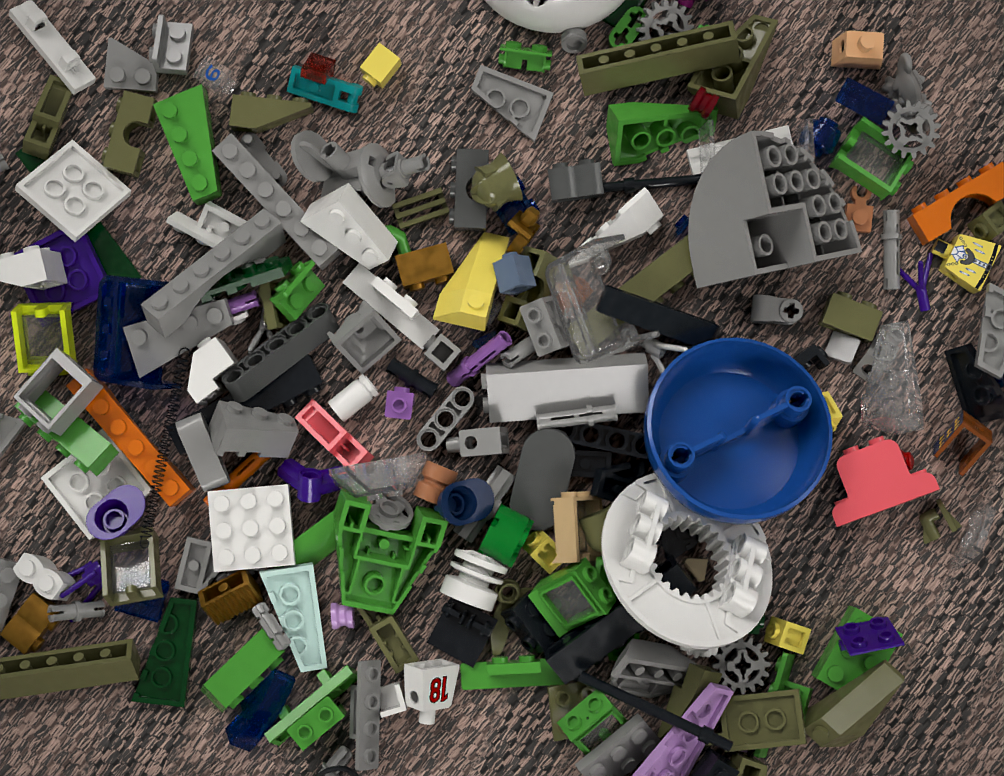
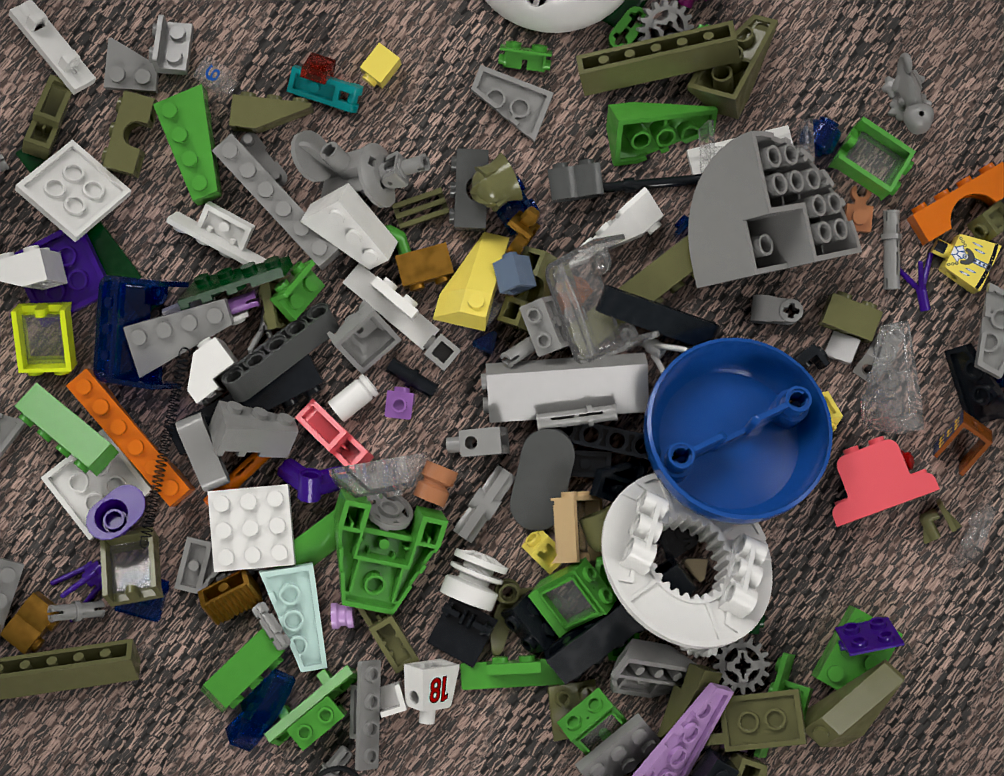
(41, 381): light grey window -> none
(44, 576): white brick -> none
(170, 658): dark green wing -> none
(176, 300): light grey arch -> none
(450, 406): light grey beam -> none
(465, 501): dark blue piece -> none
(471, 364): medium lavender pin -> none
(506, 536): green brick -> none
(574, 40): light grey tile -> none
(703, 102): dark red wheel -> none
(705, 734): black bar -> none
(787, 635): light yellow bracket -> none
(860, 50): light nougat torso -> none
(864, 101): clear blue bracket -> none
(903, 139): light grey gear -> none

